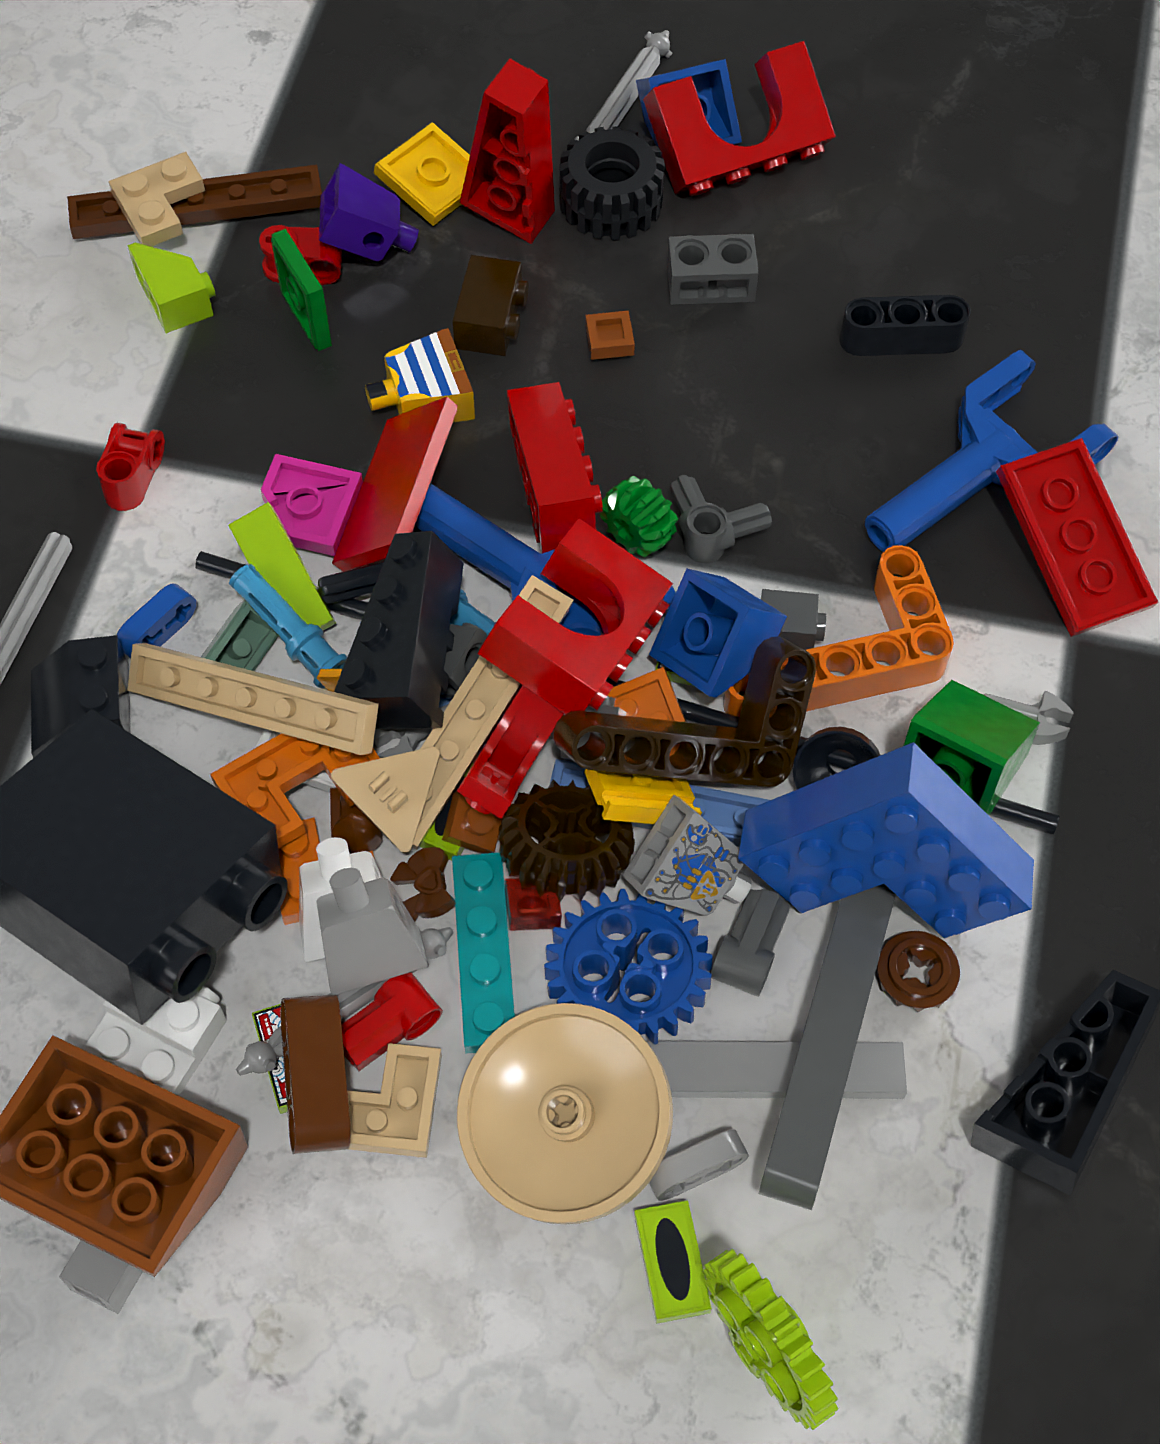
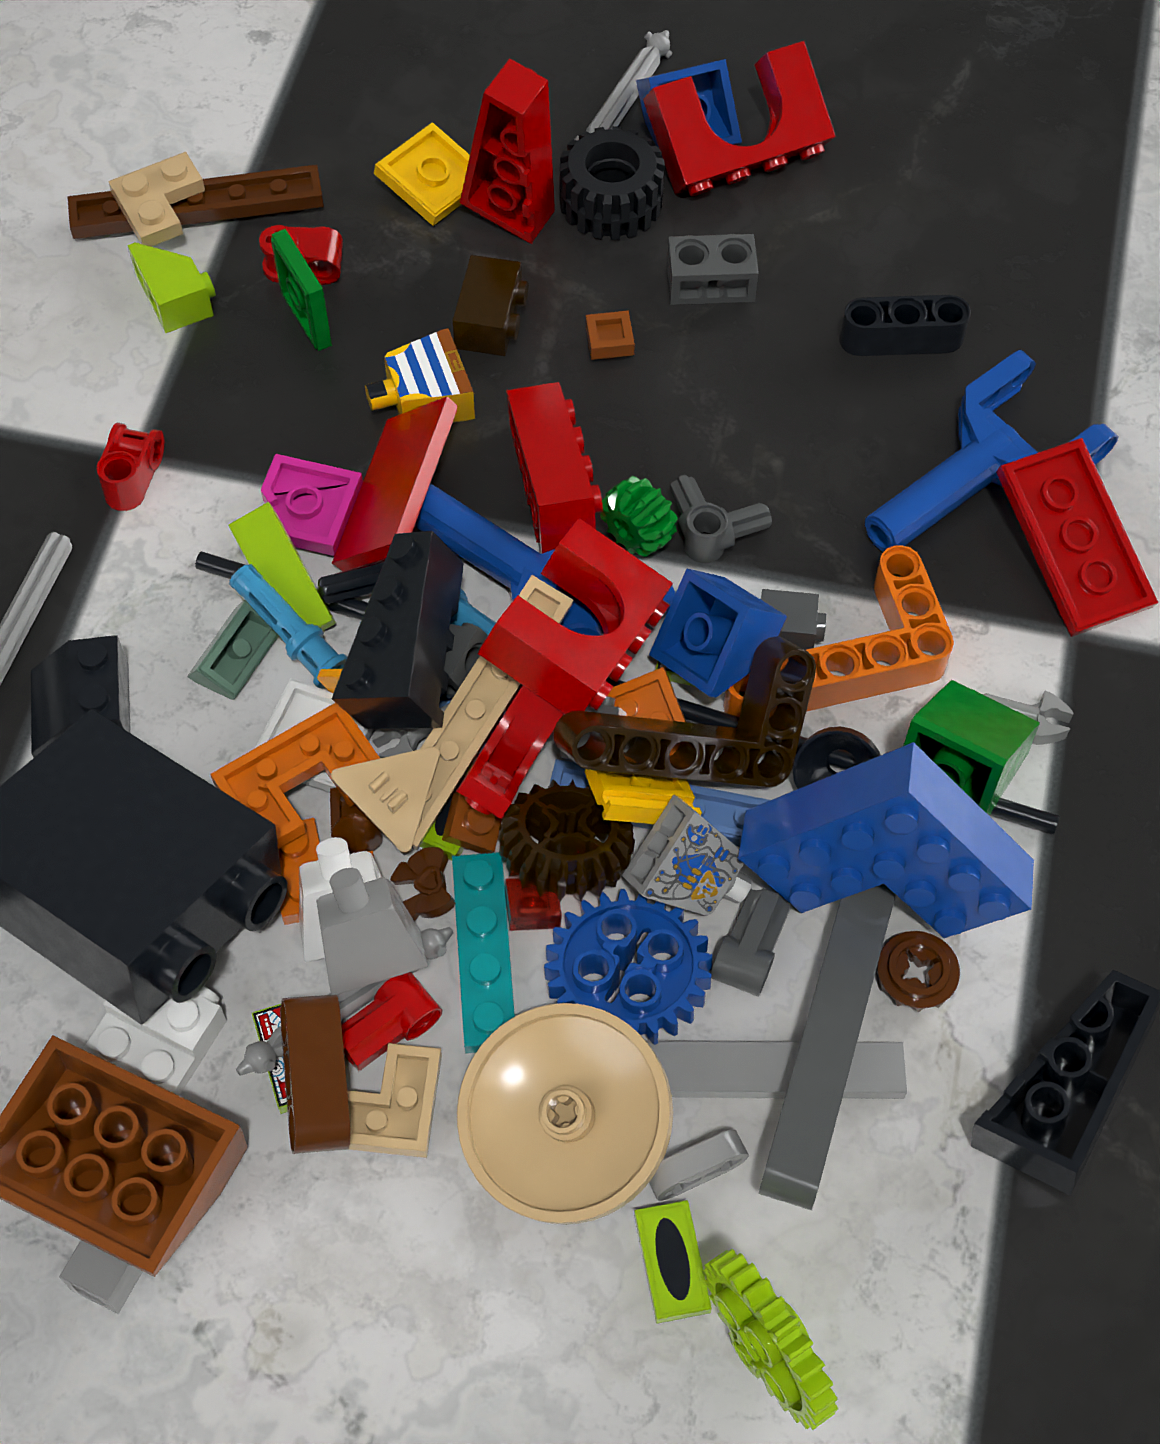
(158, 618): blue beam -> none
(254, 698): tan plate -> none
(362, 216): dark purple torso -> none

